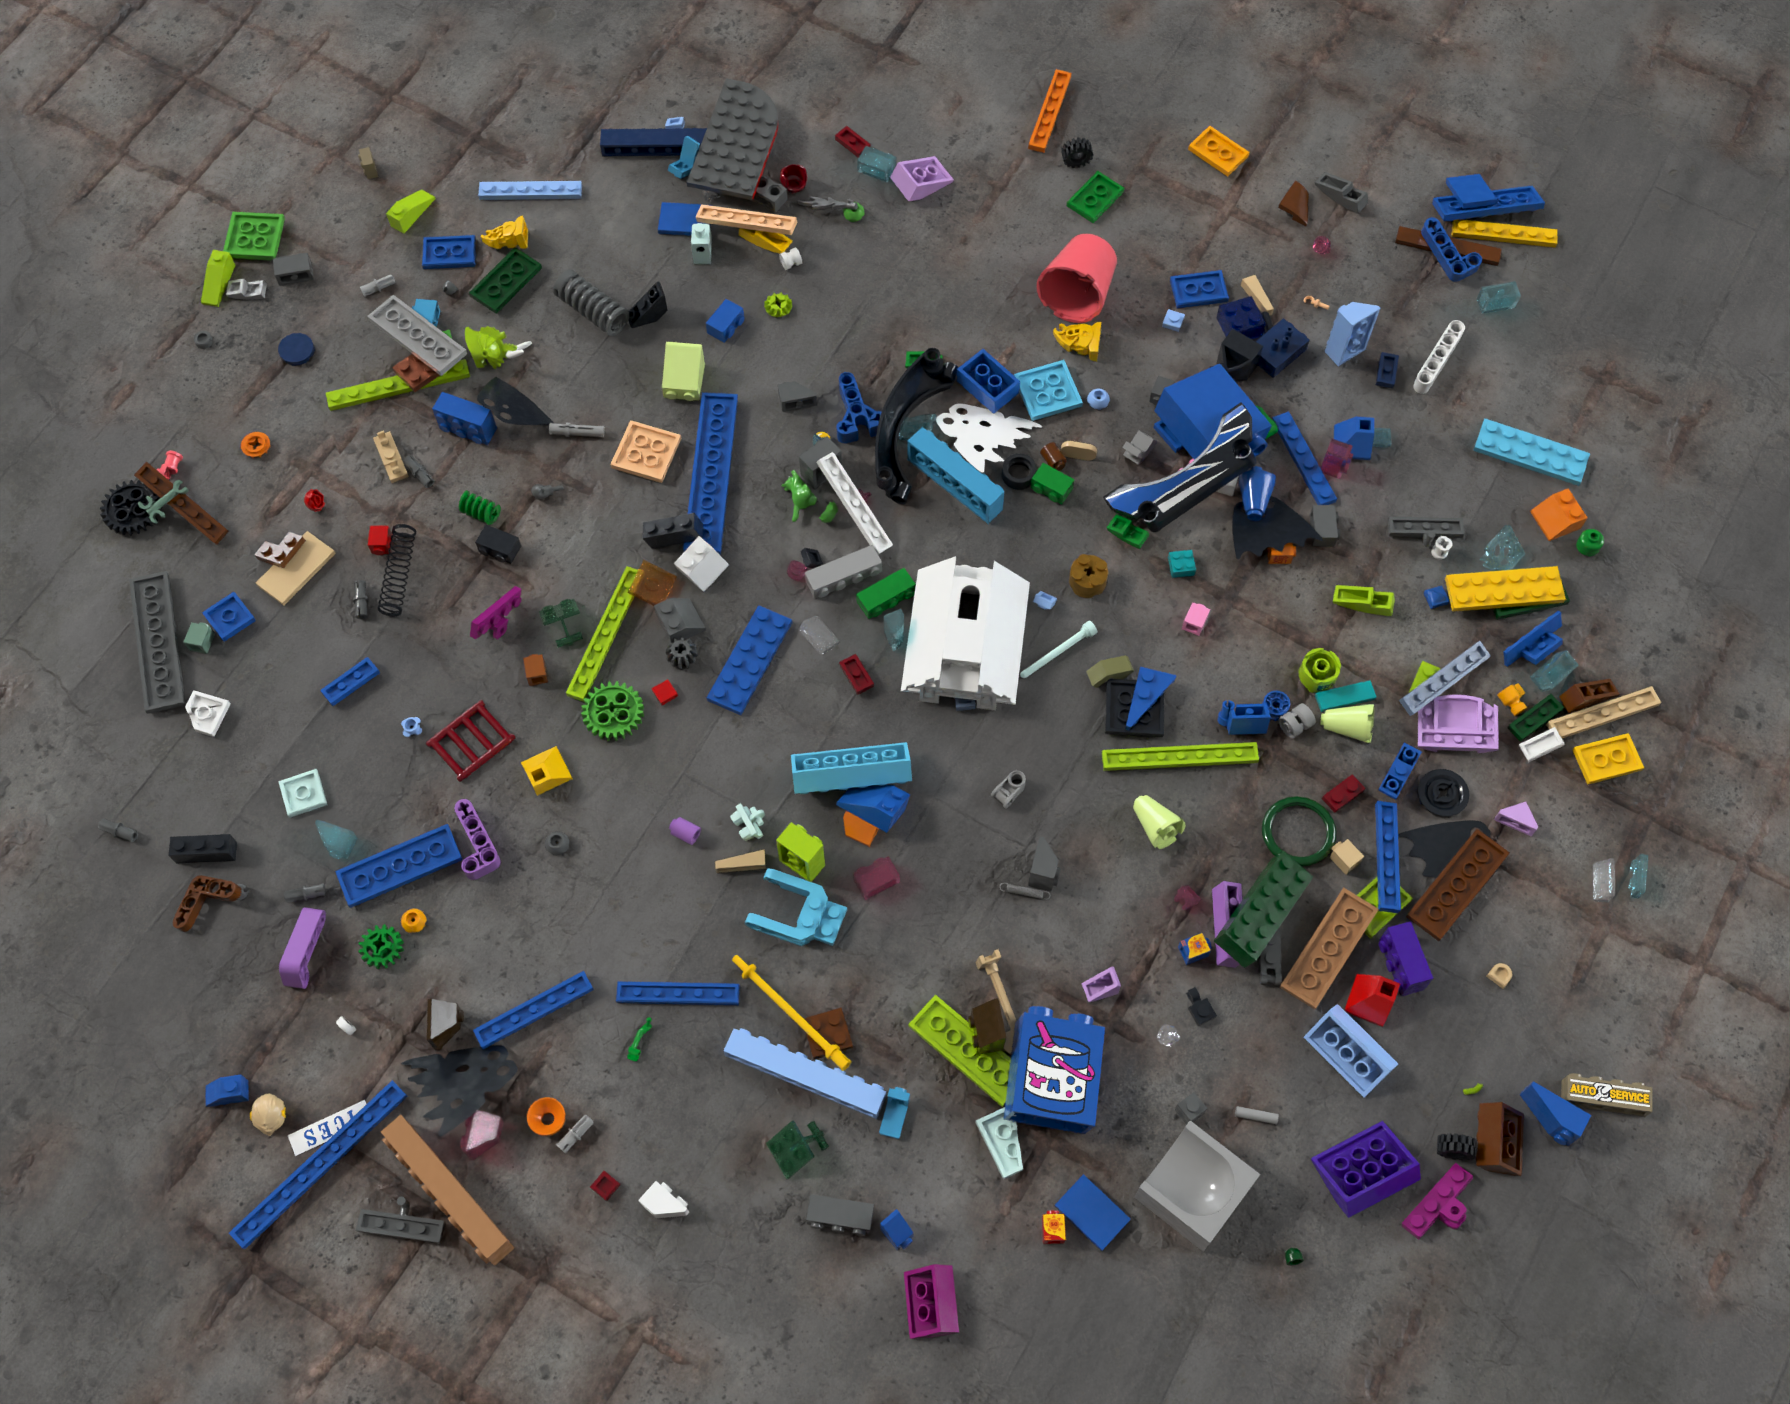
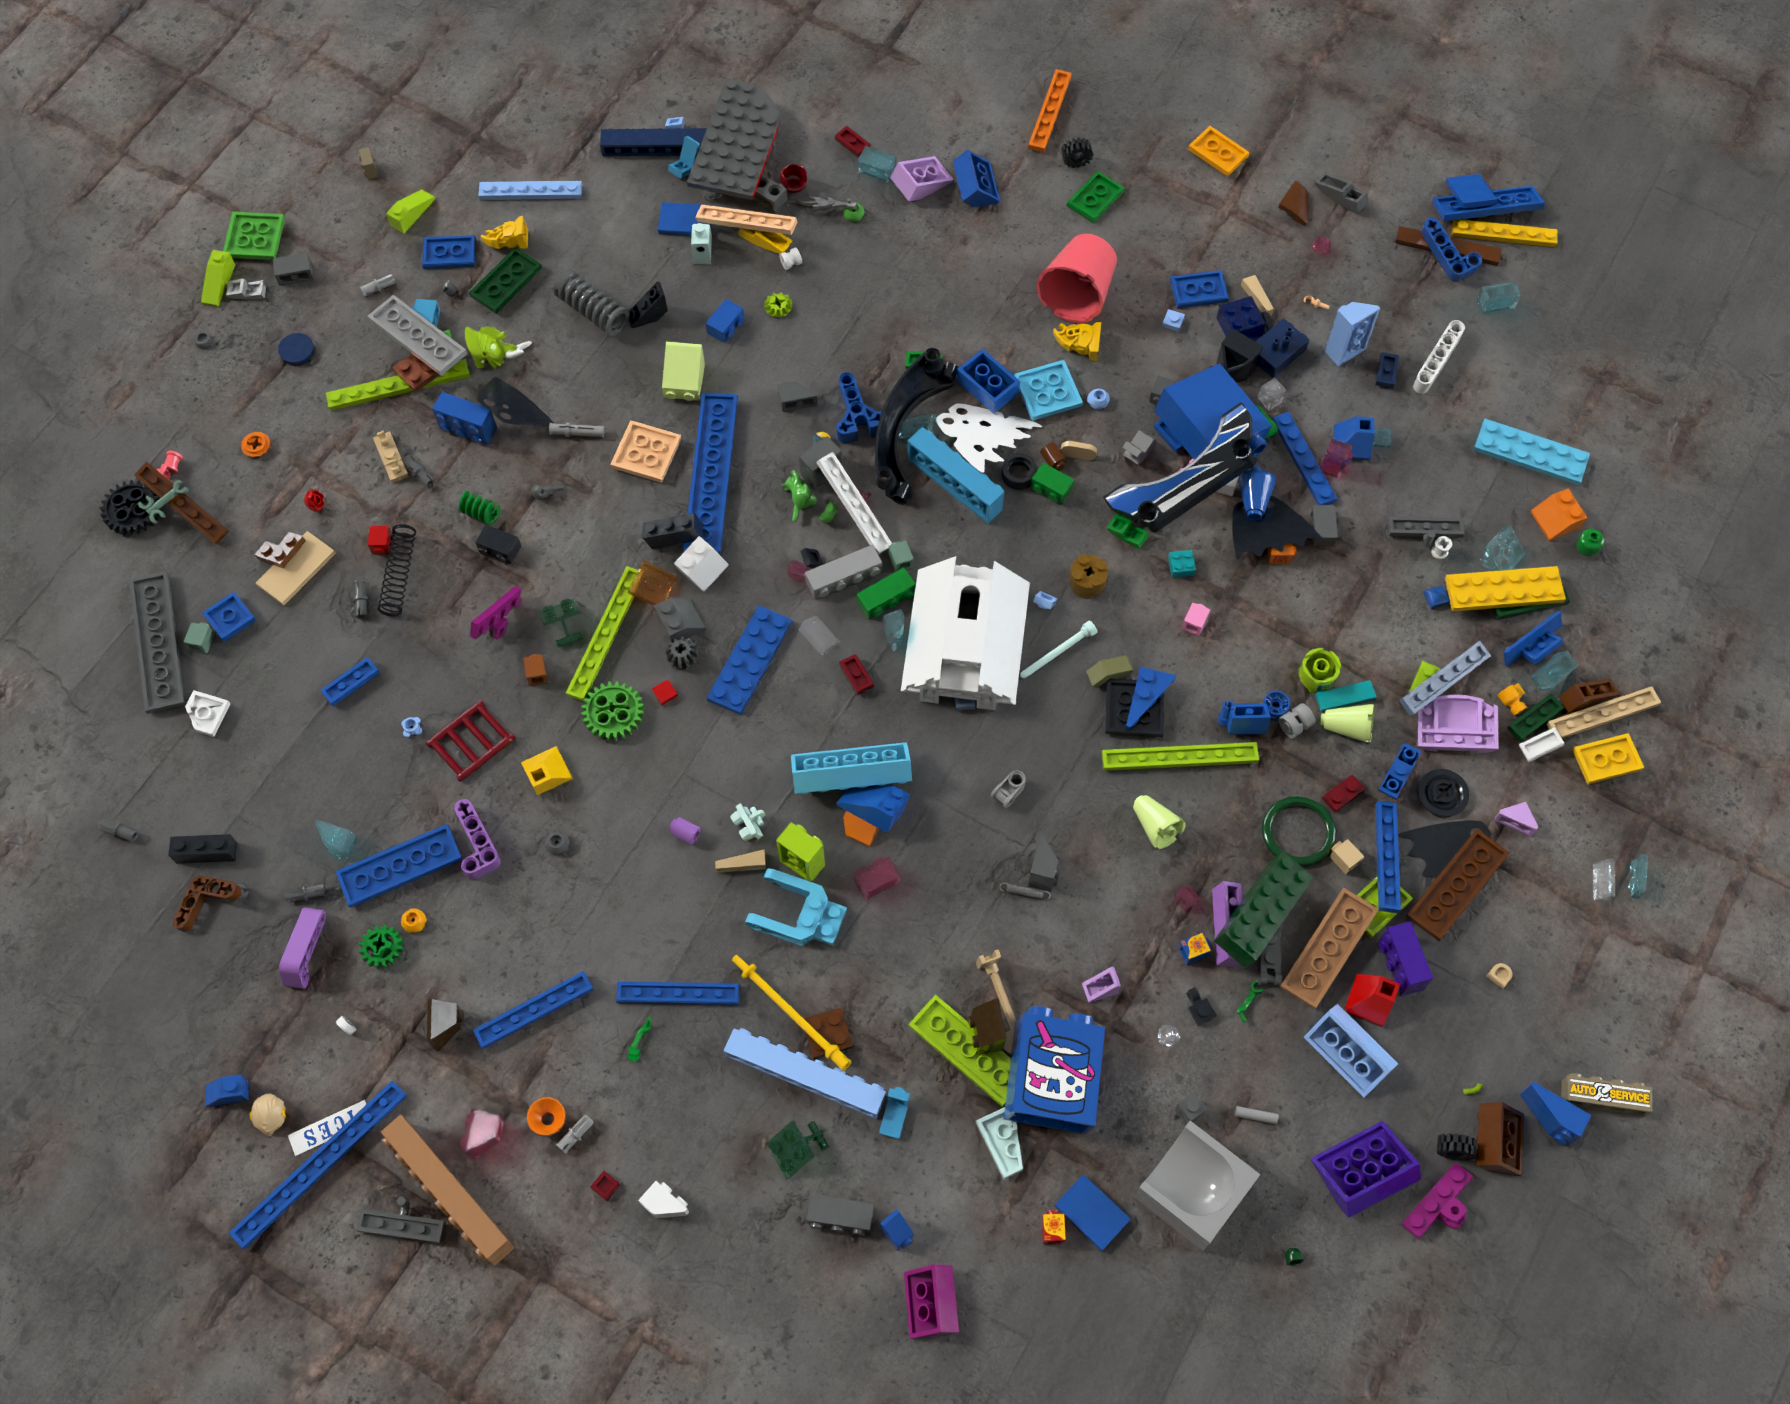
(302, 793): light aqua tile -> none
(469, 1086): black piece -> none
(901, 556): none -> sand green brick
(976, 180): none -> blue slope
(1247, 1002): none -> green piece
(1271, 394): none -> clear brick
(1364, 599): lime slope -> none

